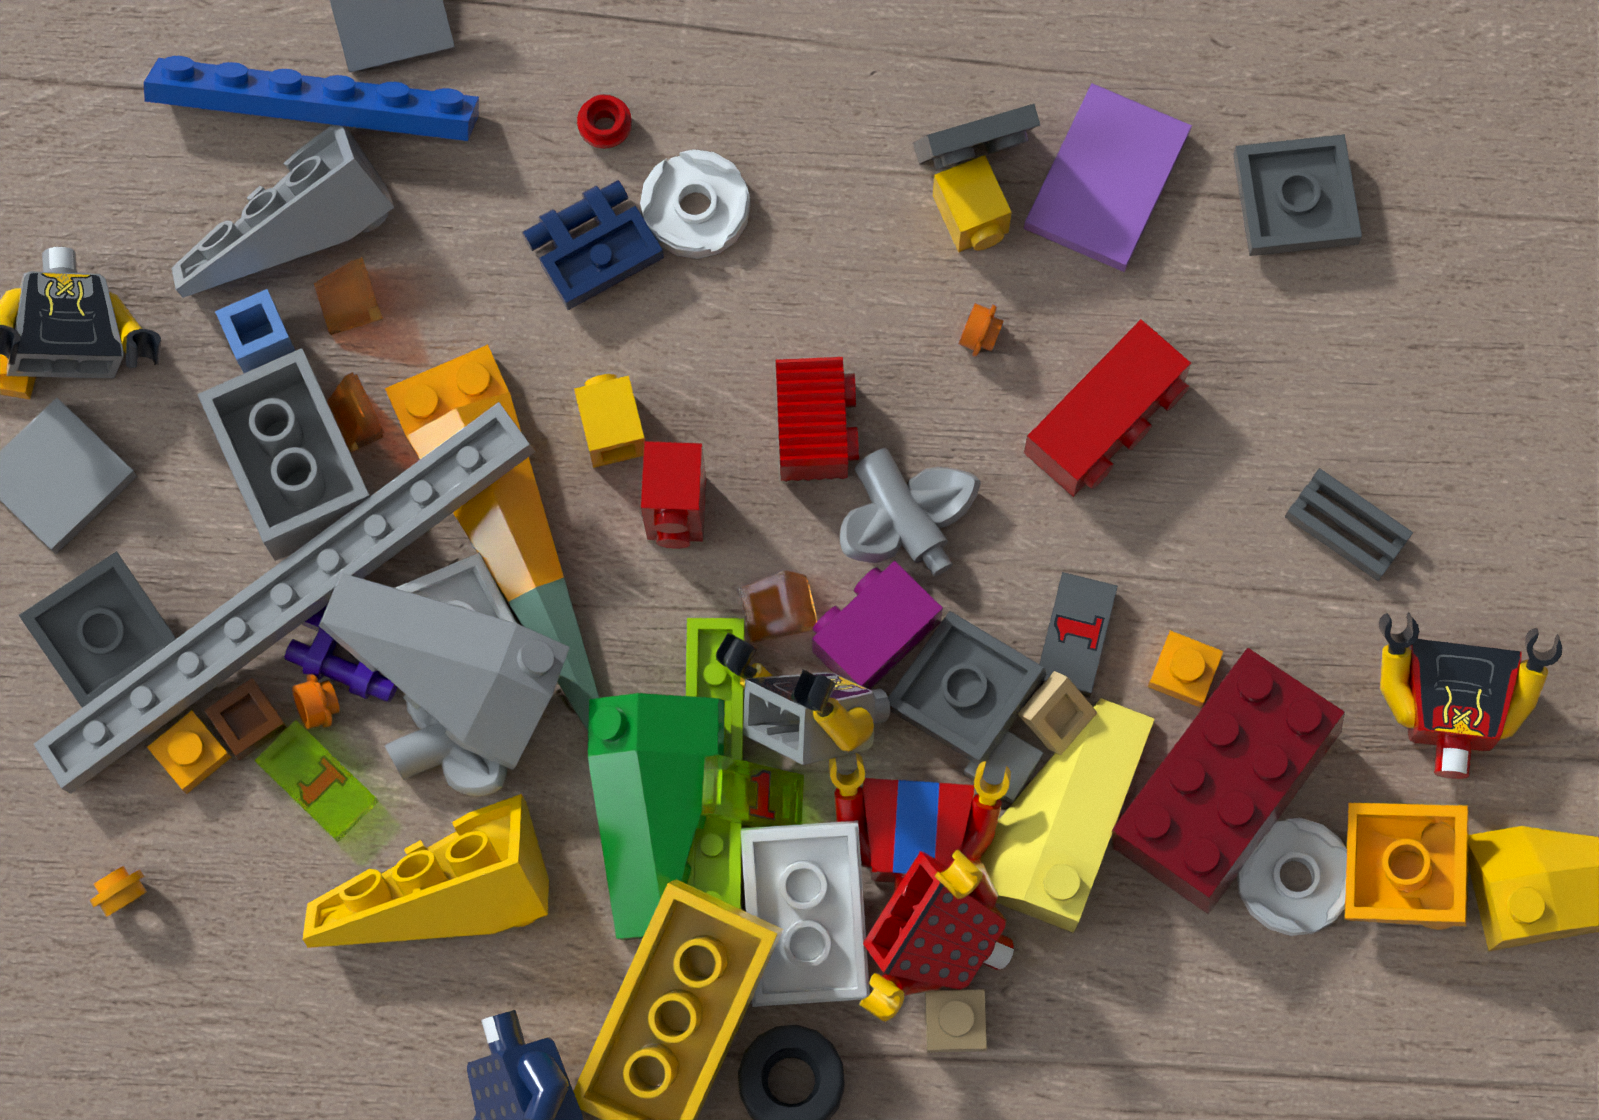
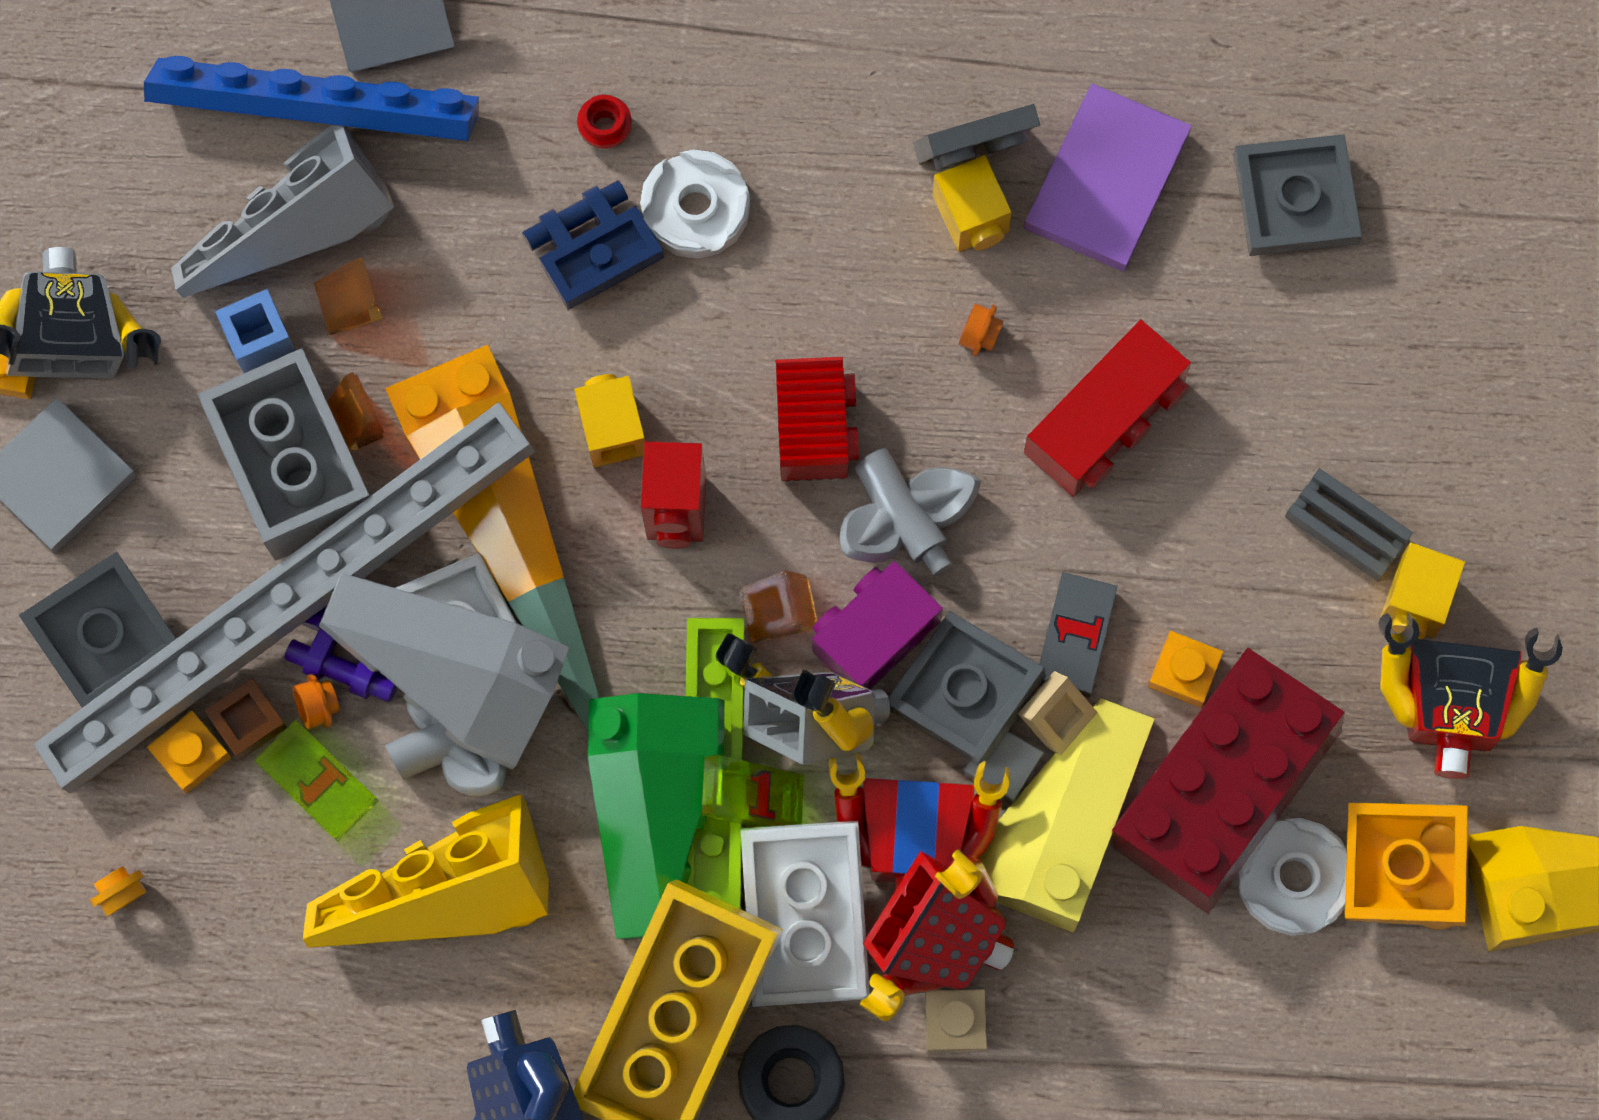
(1424, 588): none -> yellow brick

